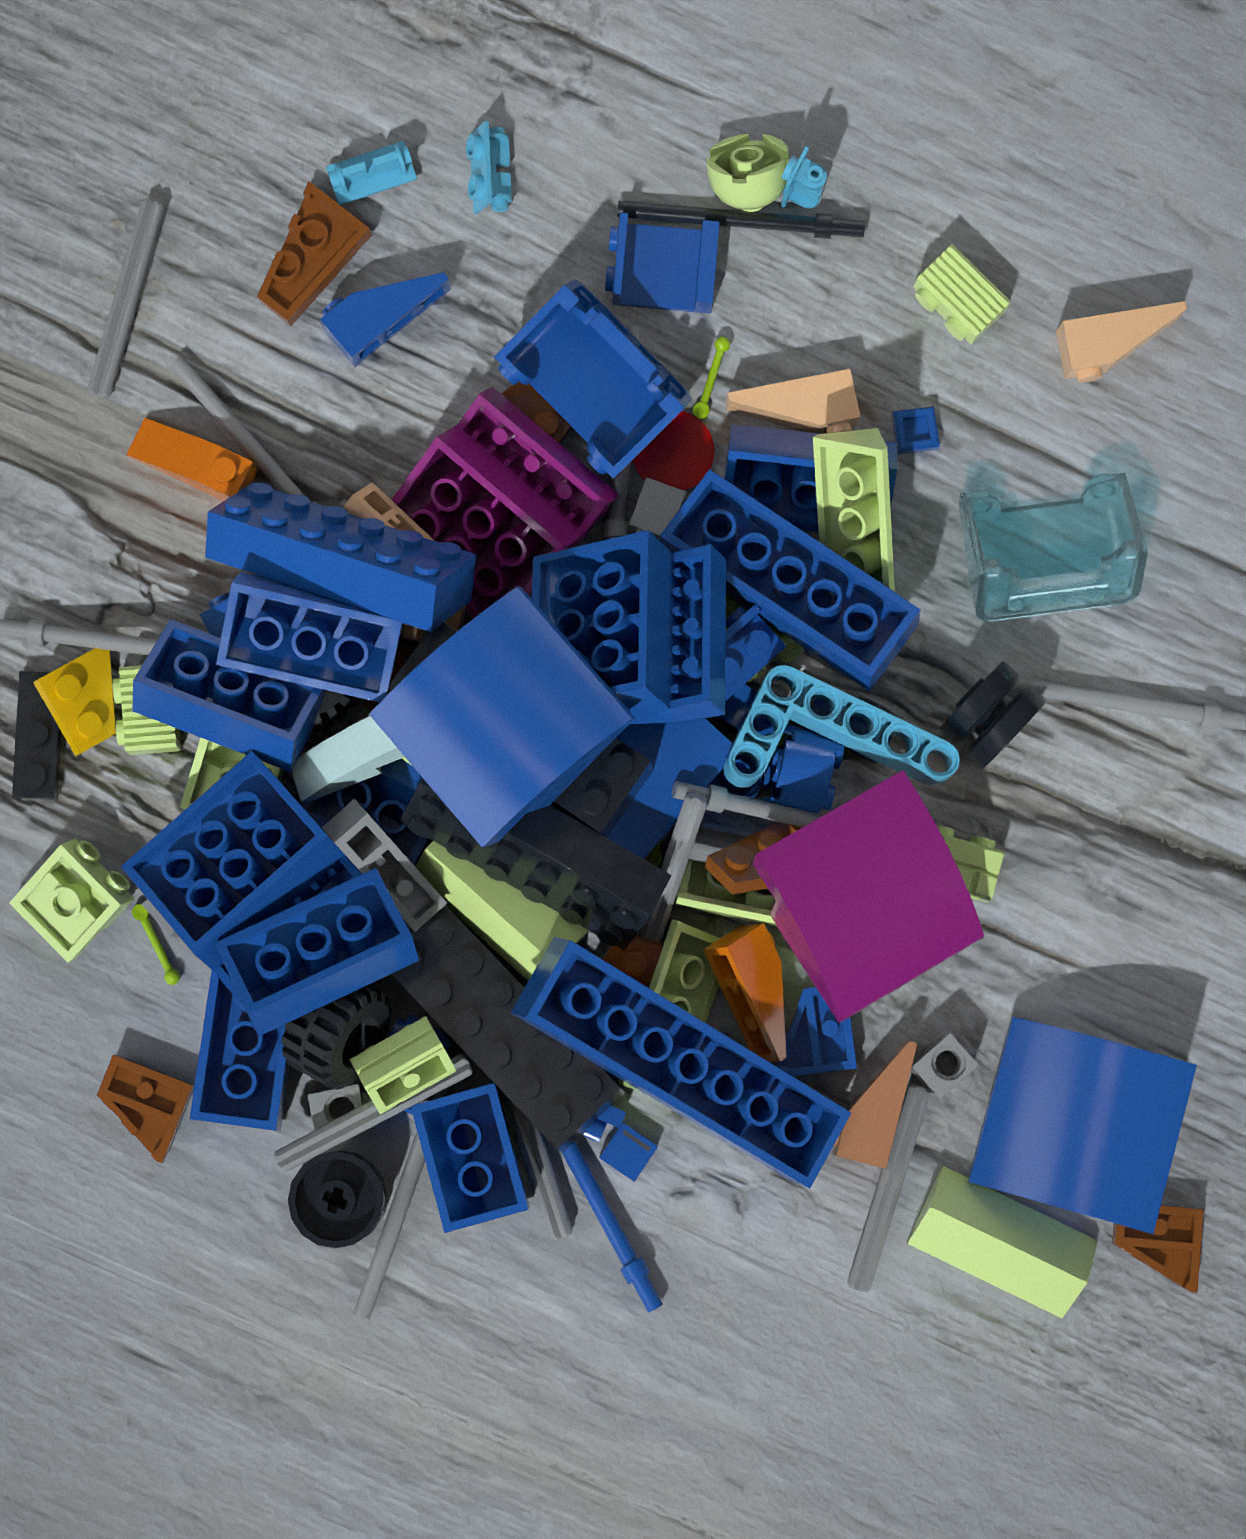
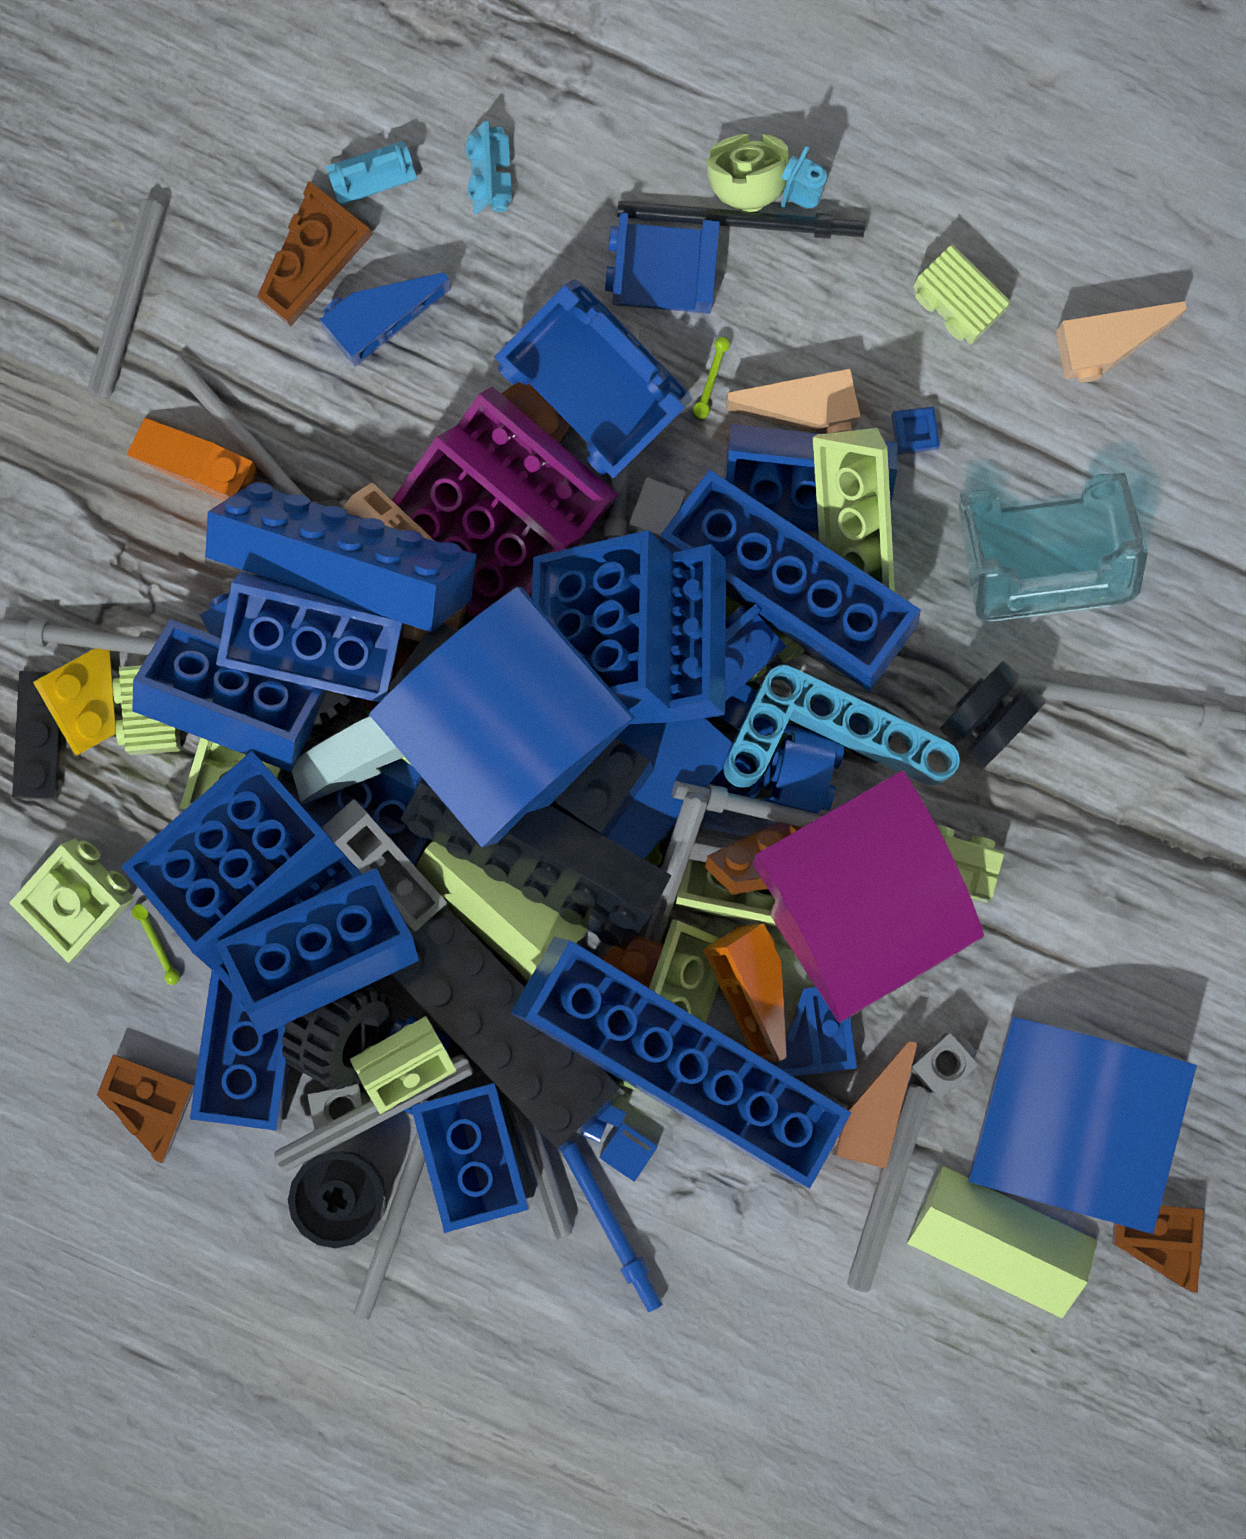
(678, 453): red piece -> none

